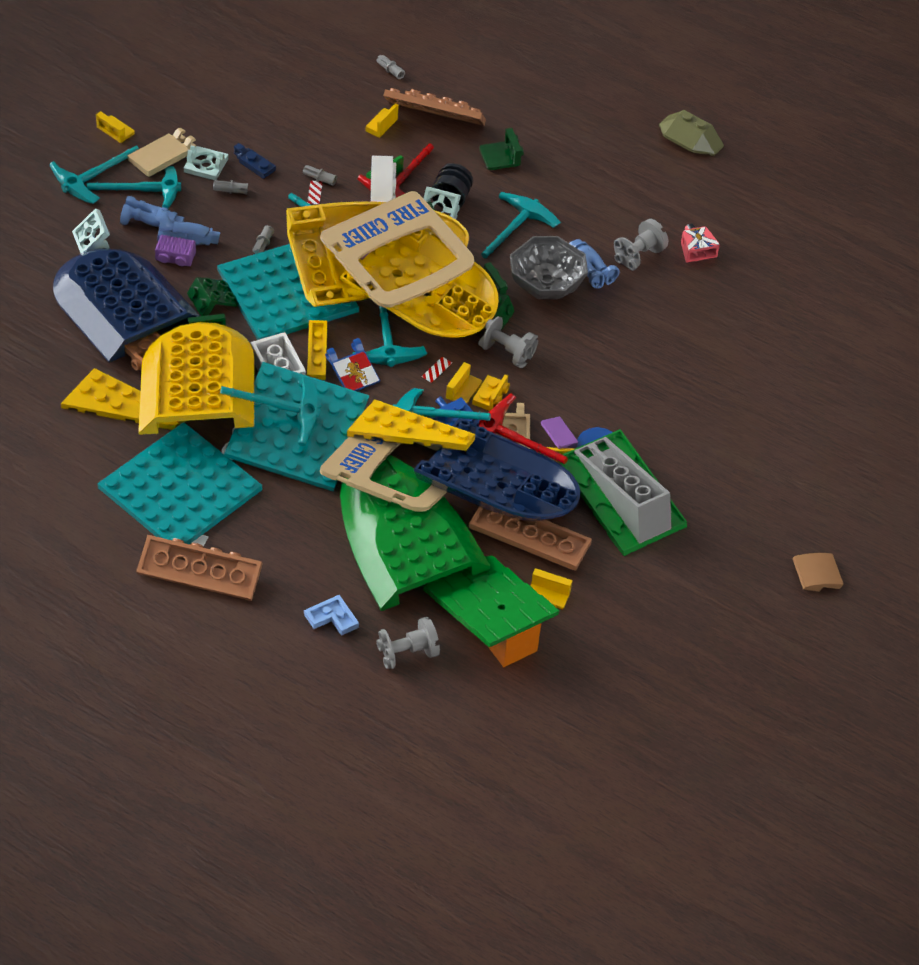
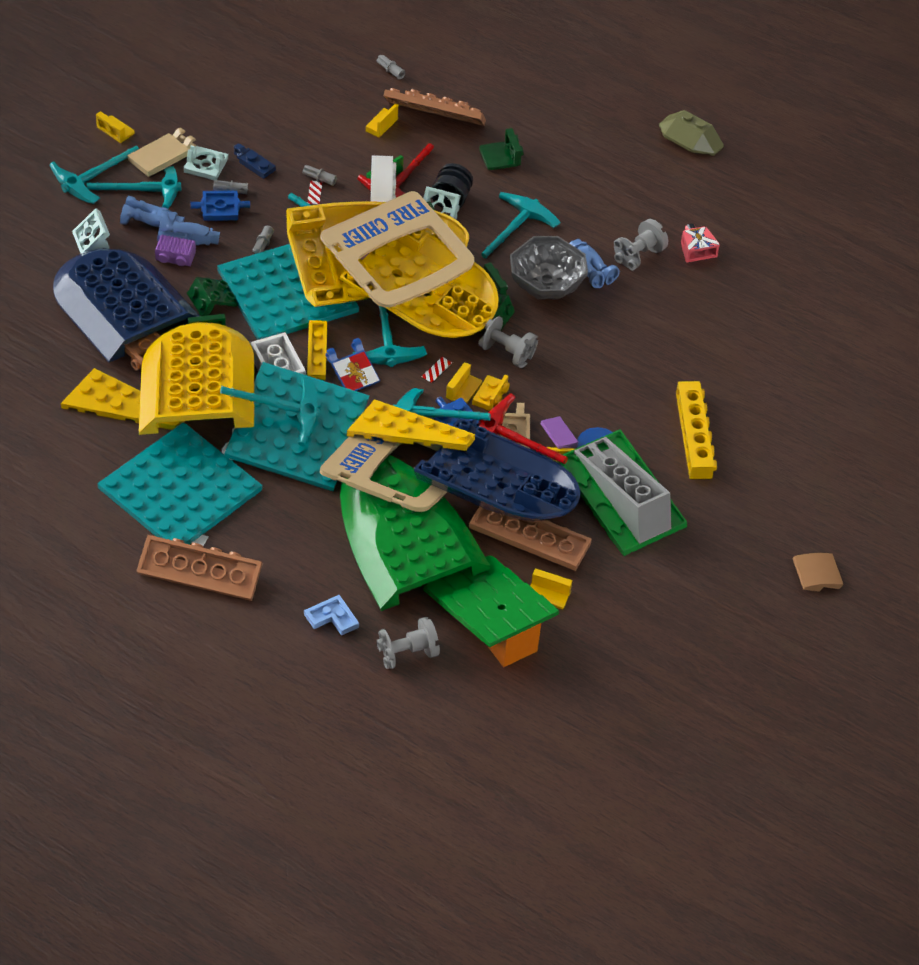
(220, 205): none -> blue plate
(695, 430): none -> yellow brick

